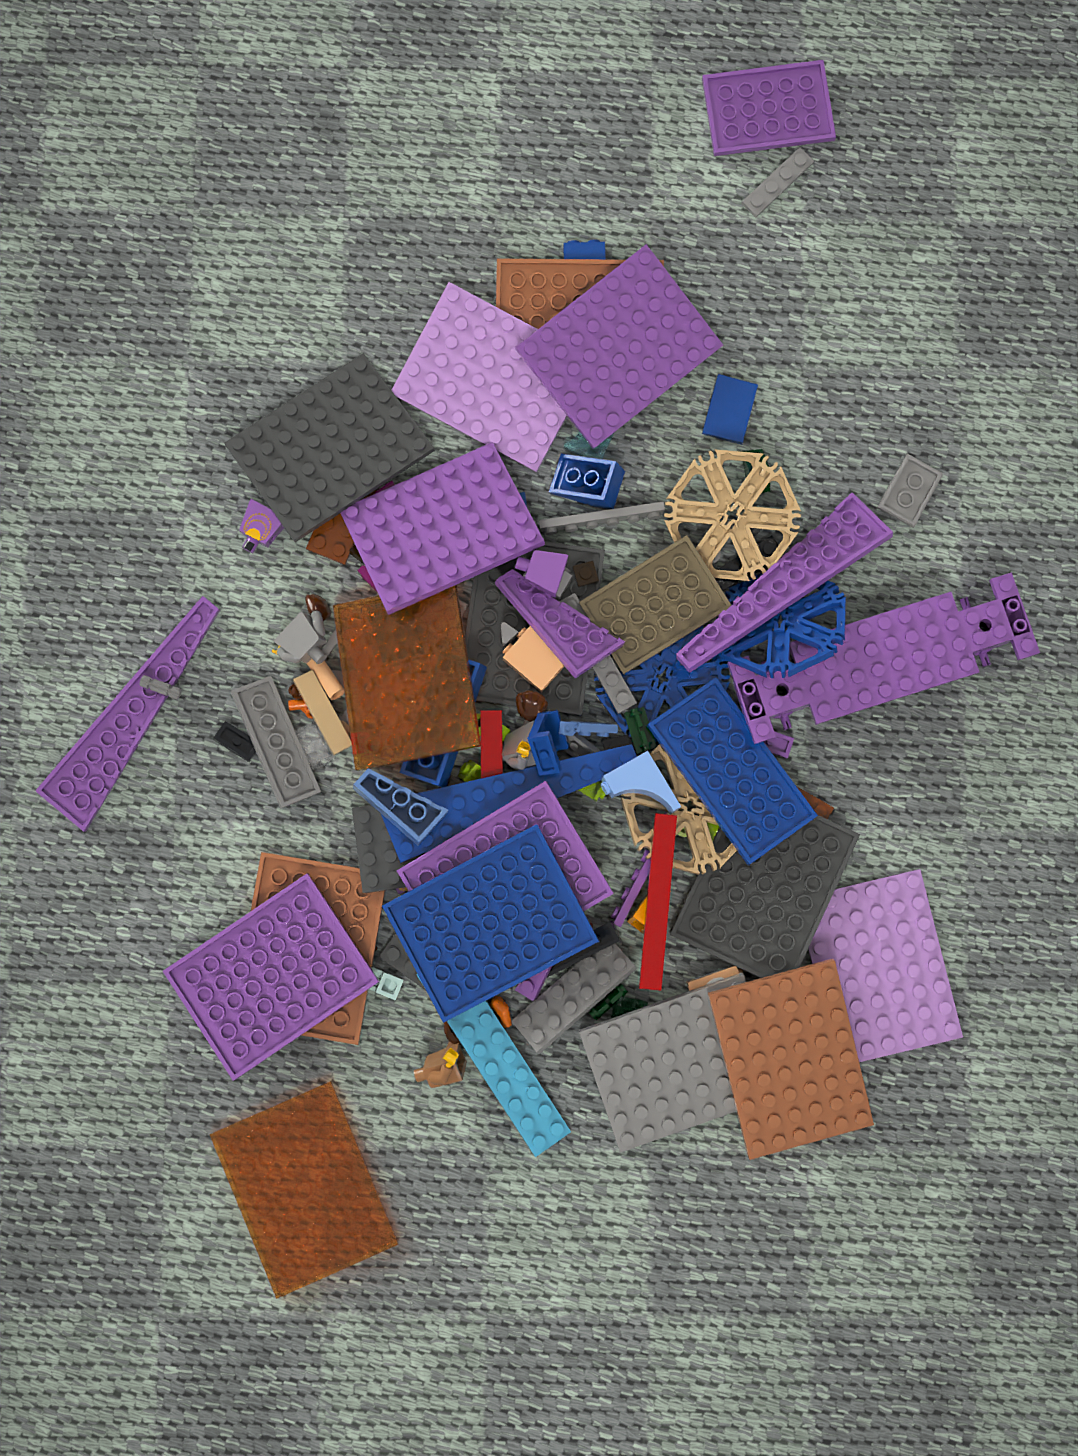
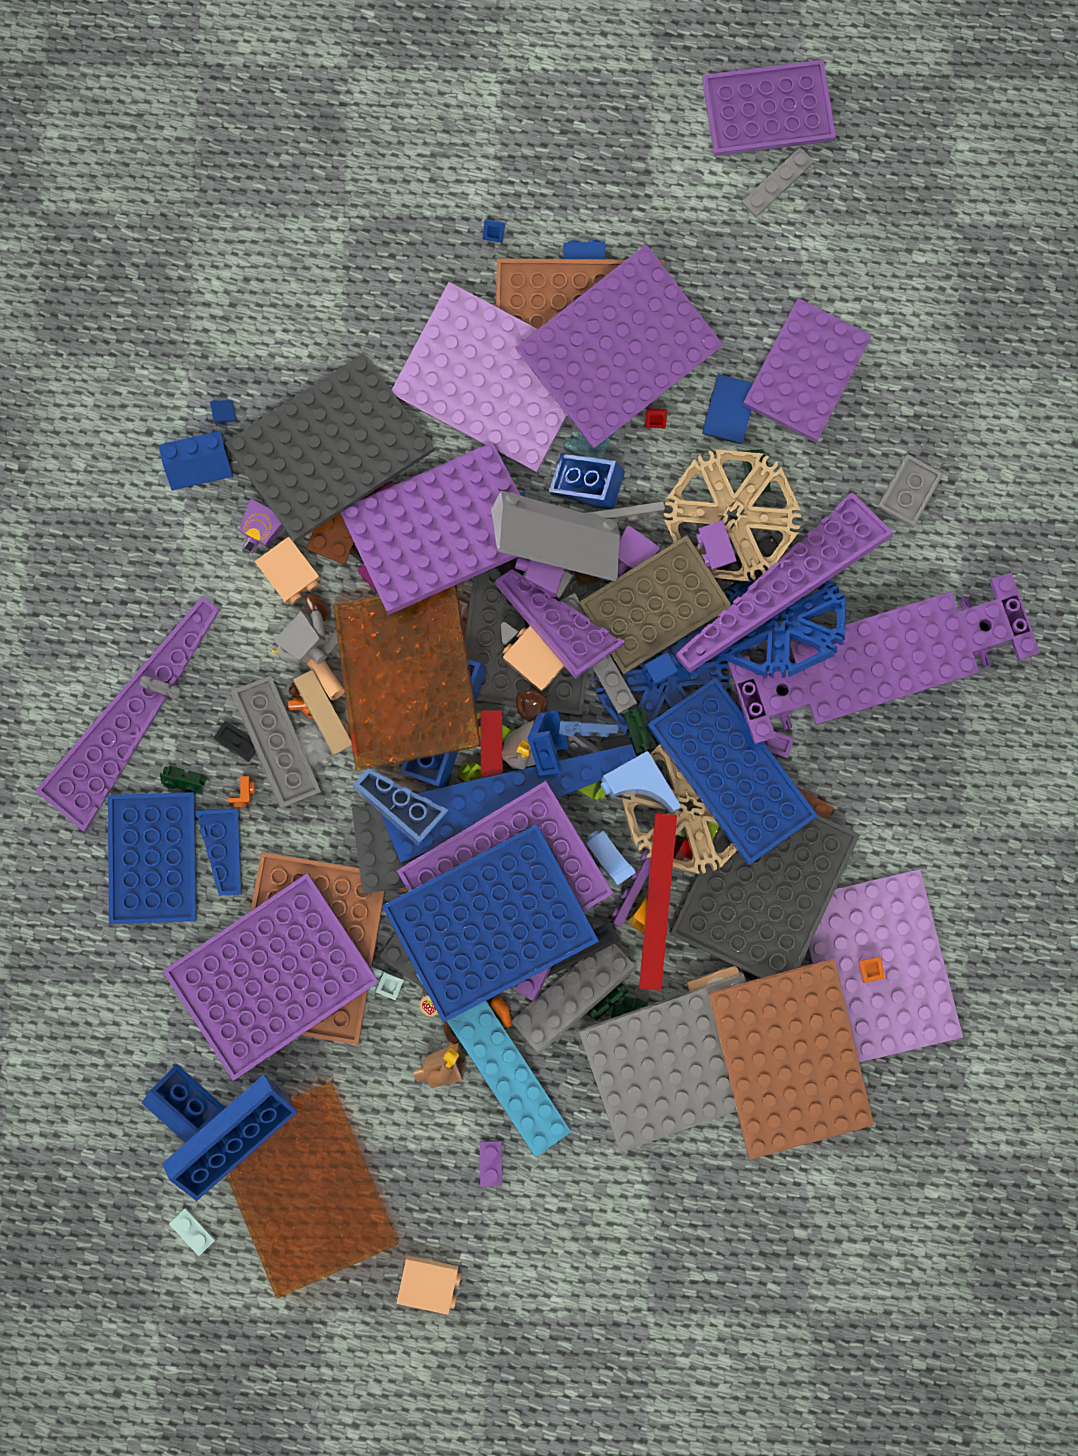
(152, 858): none -> blue plate
(173, 778): none -> dark green hinge
(182, 1103): none -> blue slope
(192, 1231): none -> light aqua plate
(195, 460): none -> blue slope
(222, 411): none -> blue slope
(222, 842): none -> blue wing
(229, 1138): none -> blue brick
(247, 788): none -> orange bracket
(288, 571): none -> light nougat brick
(427, 1007): none -> tile
(428, 1285): none -> light nougat brick
(490, 1163): none -> medium lavender plate
(493, 230): none -> blue slope
(556, 535): none -> light grey slope
(609, 858): none -> light blue arch
(634, 550): none -> medium lavender torso
(655, 418): none -> red slope
(660, 669): none -> blue brick
(682, 850): none -> red tile
(717, 545): none -> medium lavender brick
(807, 370): none -> medium lavender plate
(871, 969): none -> orange plate

